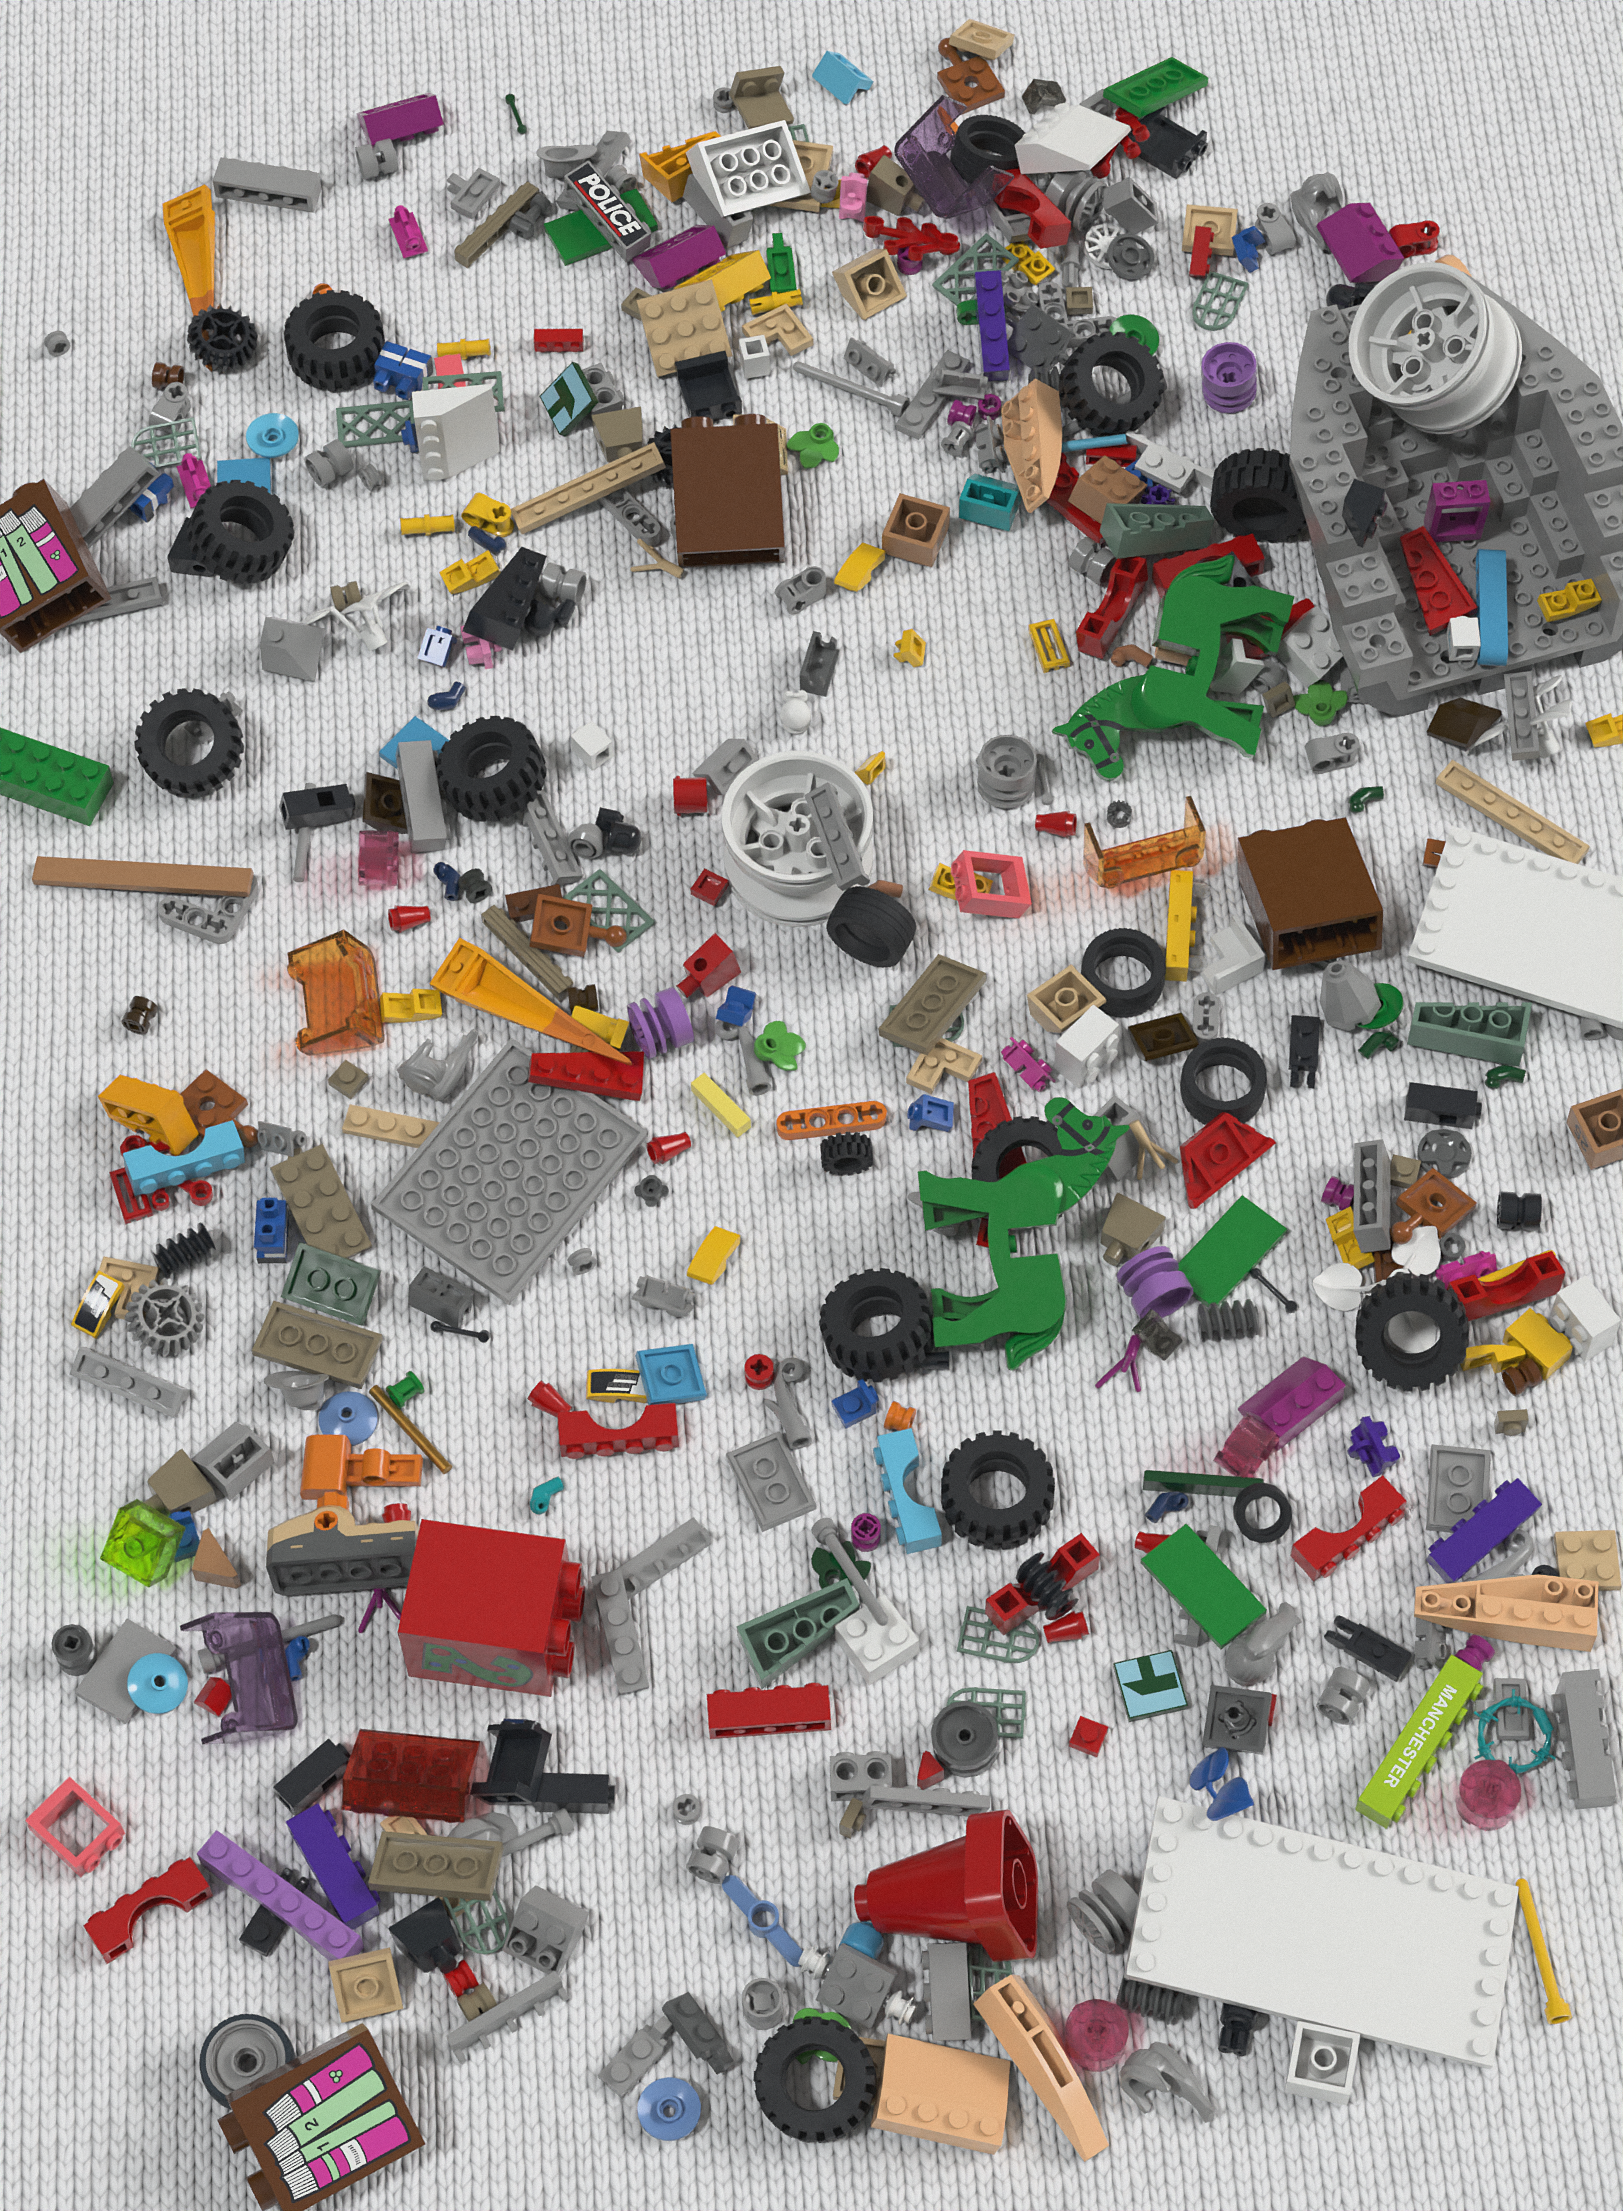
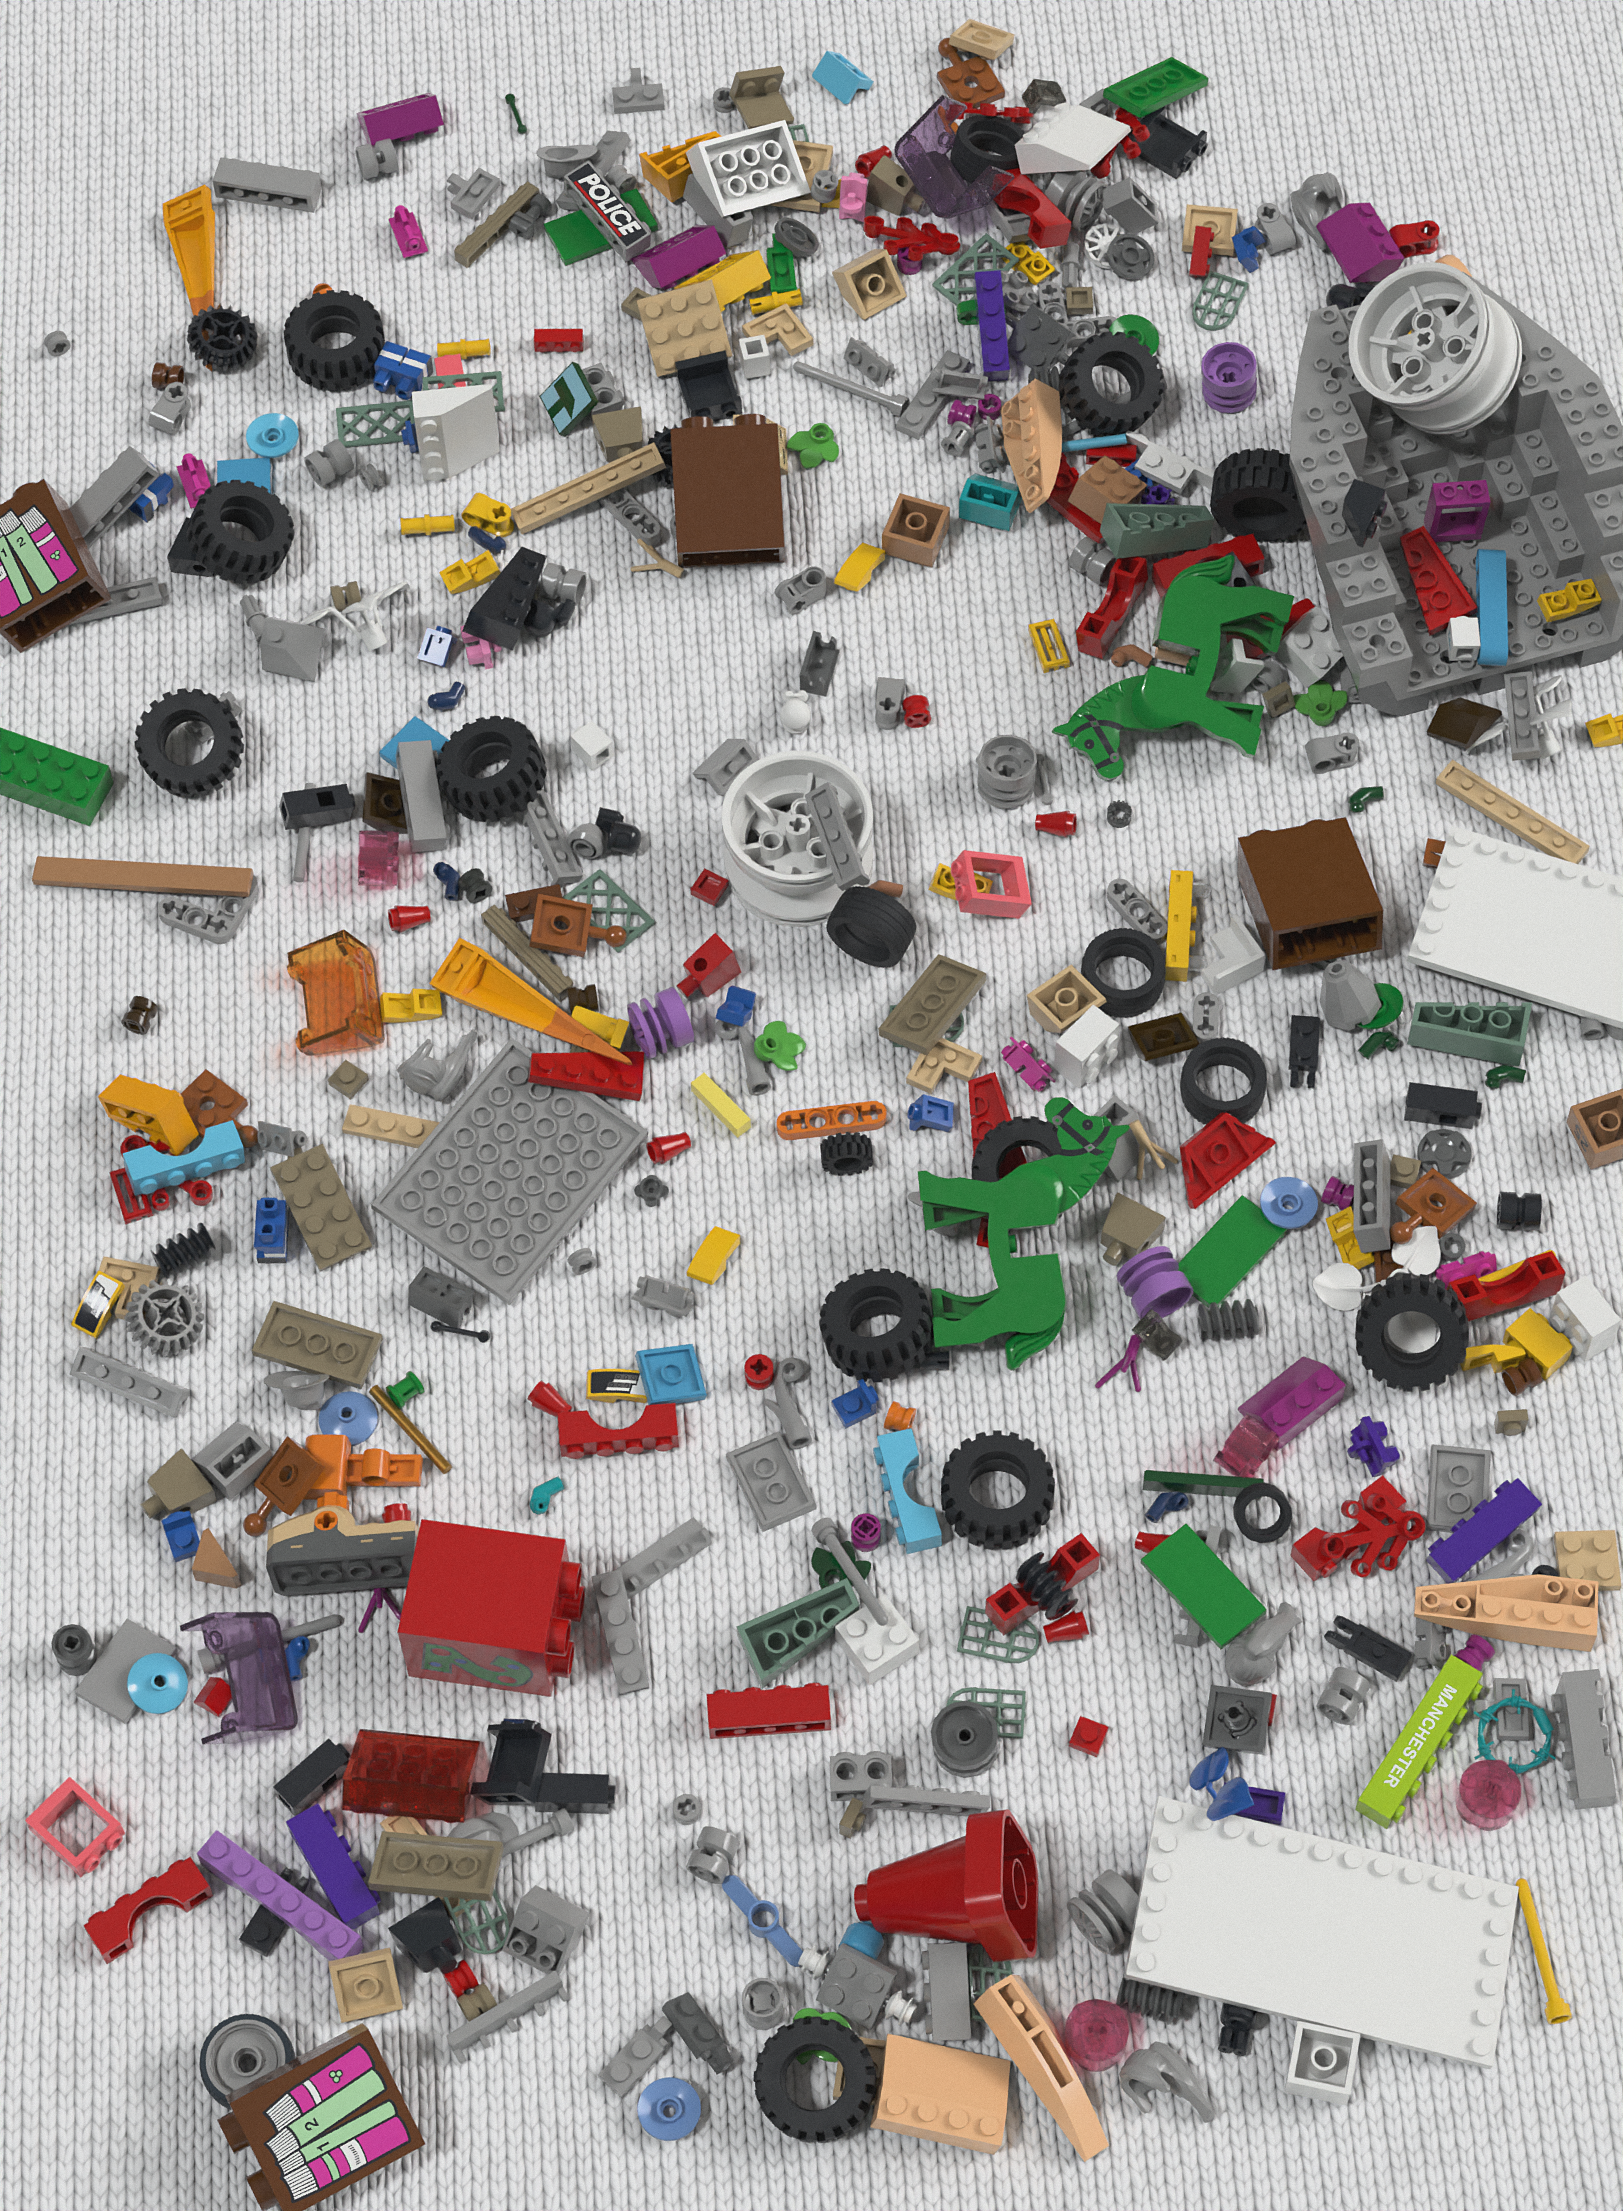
(142, 1543): clear neon green brick -> none
(173, 436): sand green window -> none
(254, 616): none -> light grey axle
(280, 1491): none -> dark orange plate
(331, 1283): plate -> none
(638, 96): none -> light grey plate
(690, 795): red piece -> none
(796, 237): none -> dark grey wheel
(871, 768): yellow slope -> none
(888, 702): none -> light grey piece
(911, 648): yellow tile -> none
(916, 711): none -> red wheel
(929, 1771): red slope -> none
(1017, 114): none -> red plant
(1136, 900): none -> light grey beam
(1145, 856): clear orange windscreen -> none
(1150, 1686): tile -> none
(1267, 1806): none -> dark purple tile
(1289, 1192): none -> medium blue dish
(1290, 1306): black hinge -> none
(1376, 1534): none -> red plant

